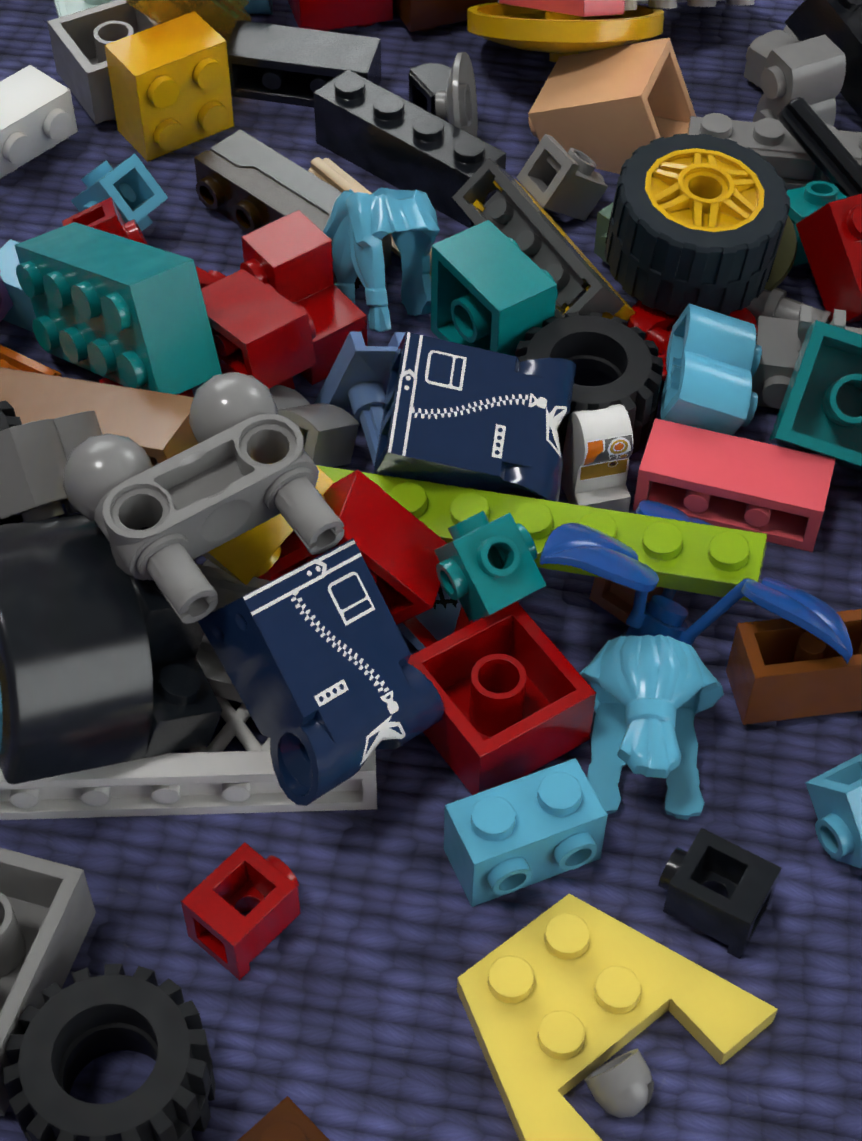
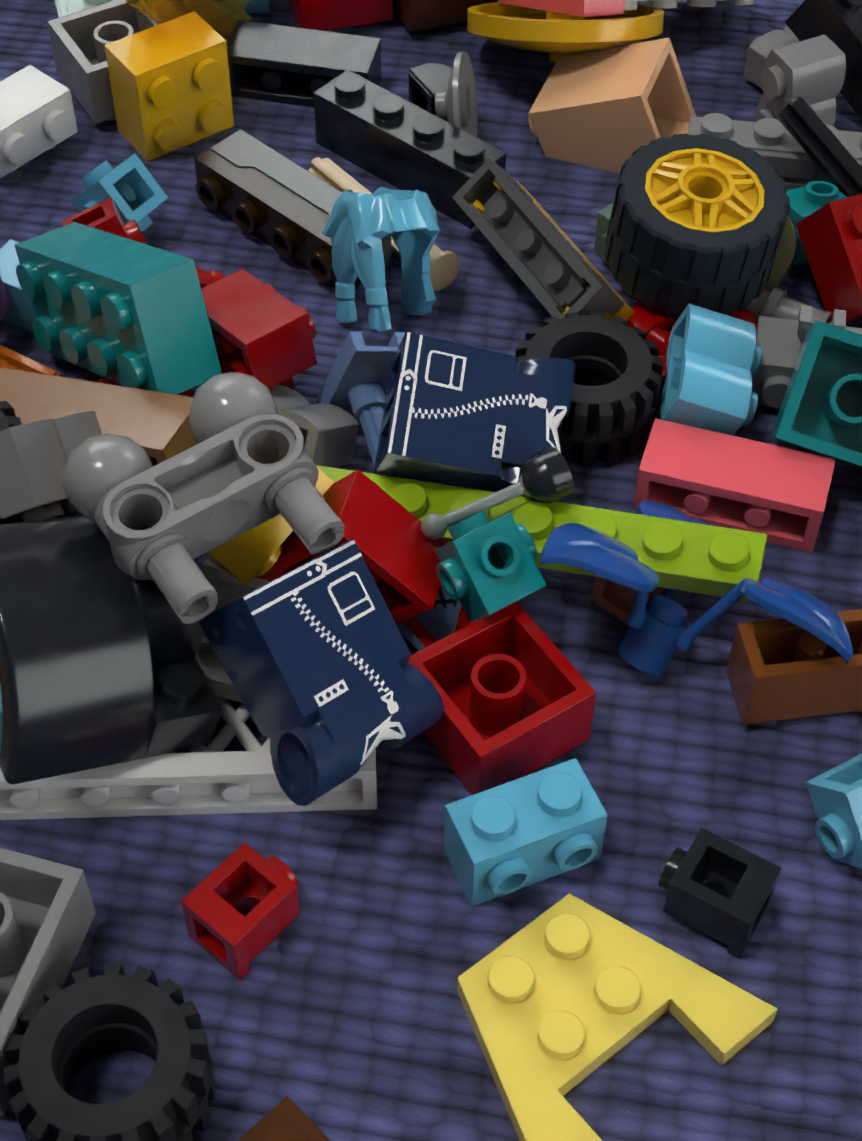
(299, 266): red brick -> none
(487, 290): teal brick -> none
(541, 478): none -> hinge
(562, 179): light grey brick -> none
(598, 458): white leg -> none
(622, 1085): light grey hinge -> none
(646, 716): medium azure piece -> none

